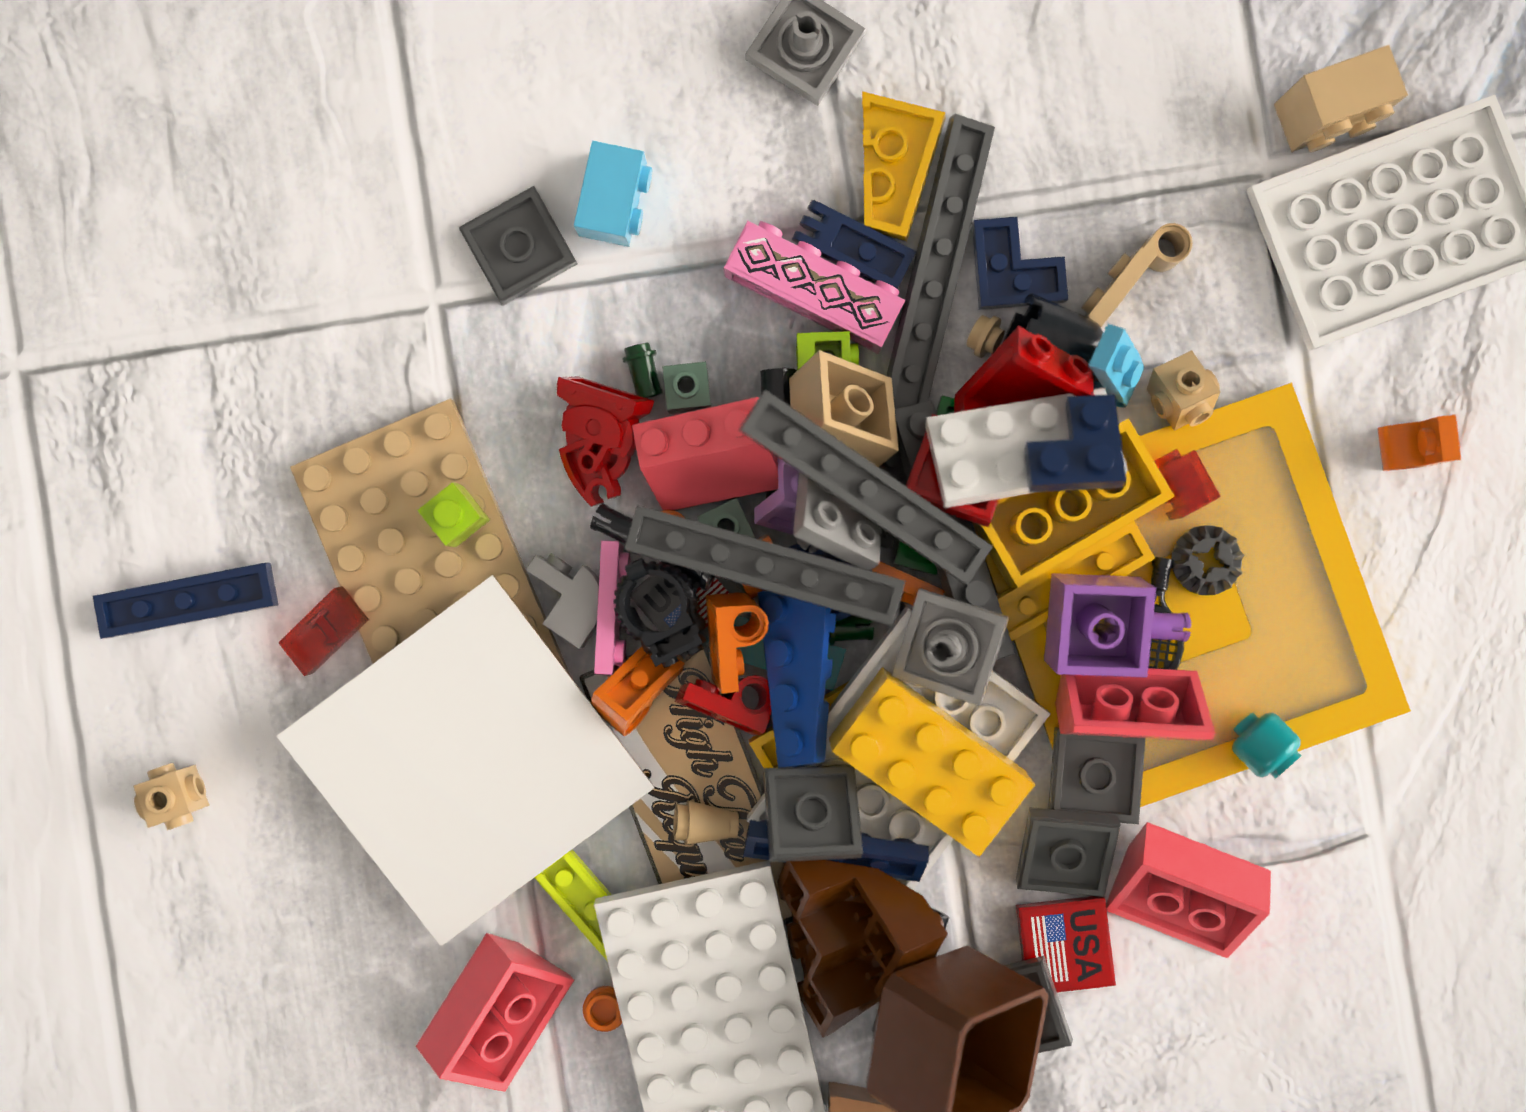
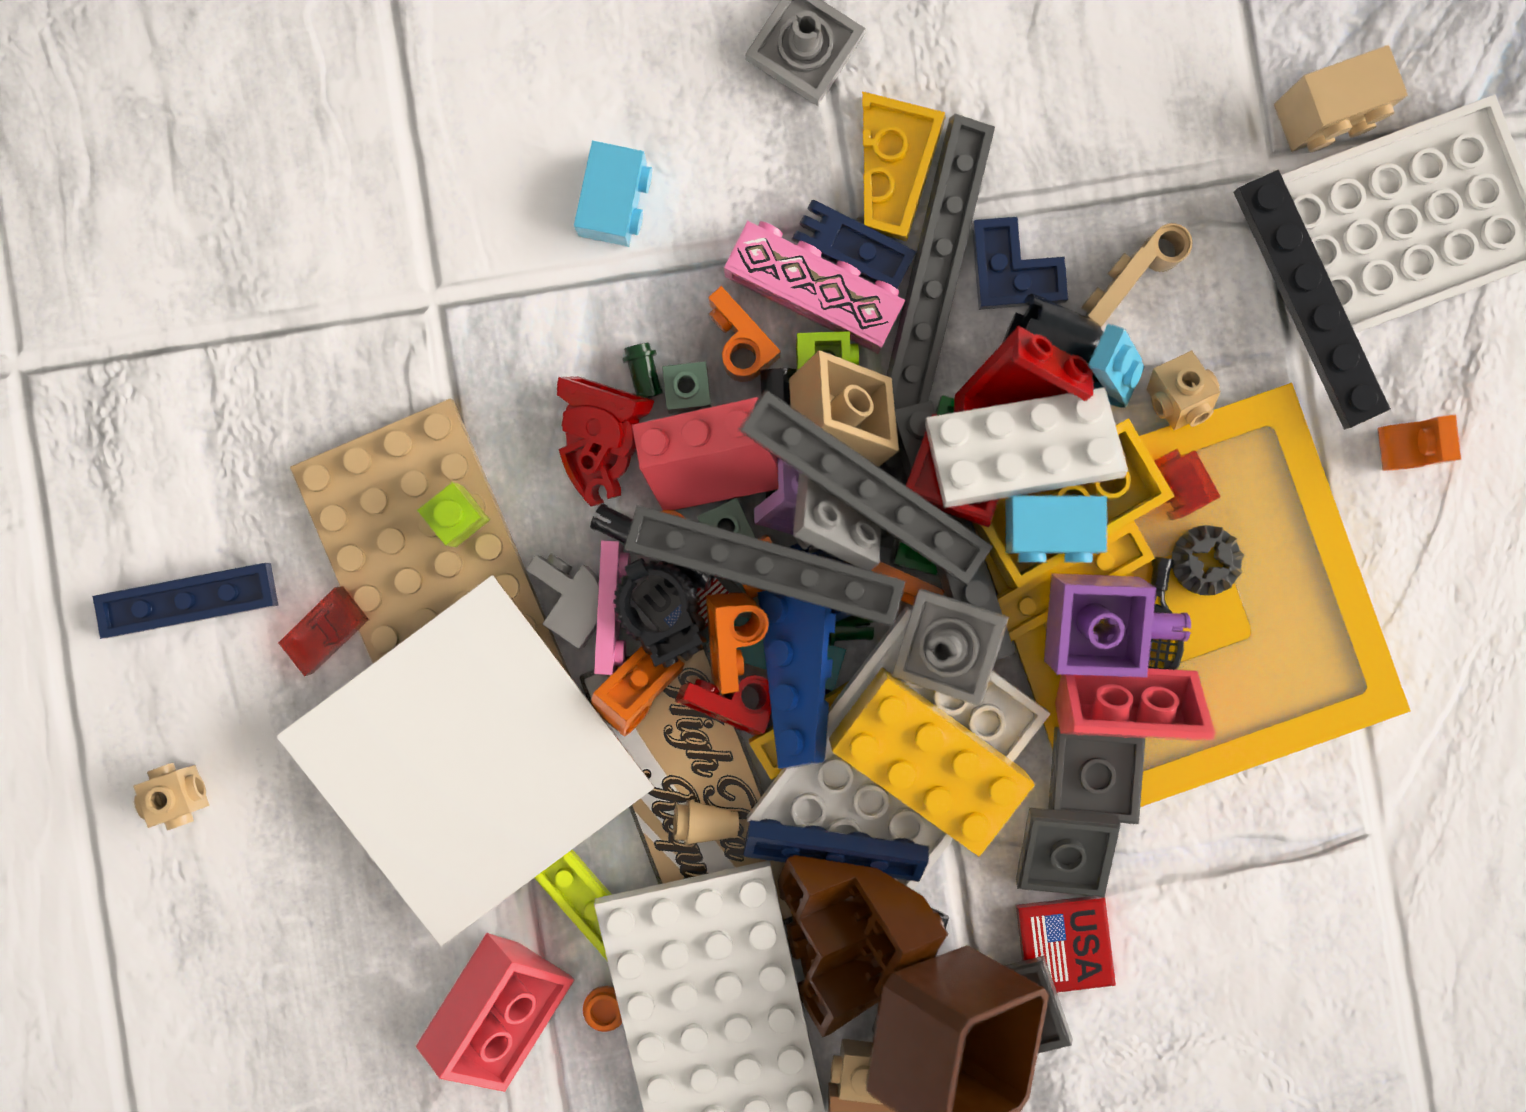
(518, 245): dark grey tile -> none
(748, 335): none -> orange plate
(812, 813): dark grey tile -> none
(851, 1070): none -> tan brick
(985, 336): tan plate -> none
(1056, 526): none -> medium azure brick
(1089, 457): dark blue plate -> none
(1190, 891): coral slope -> none
(1266, 744): teal head -> none
(1311, 299): none -> black plate

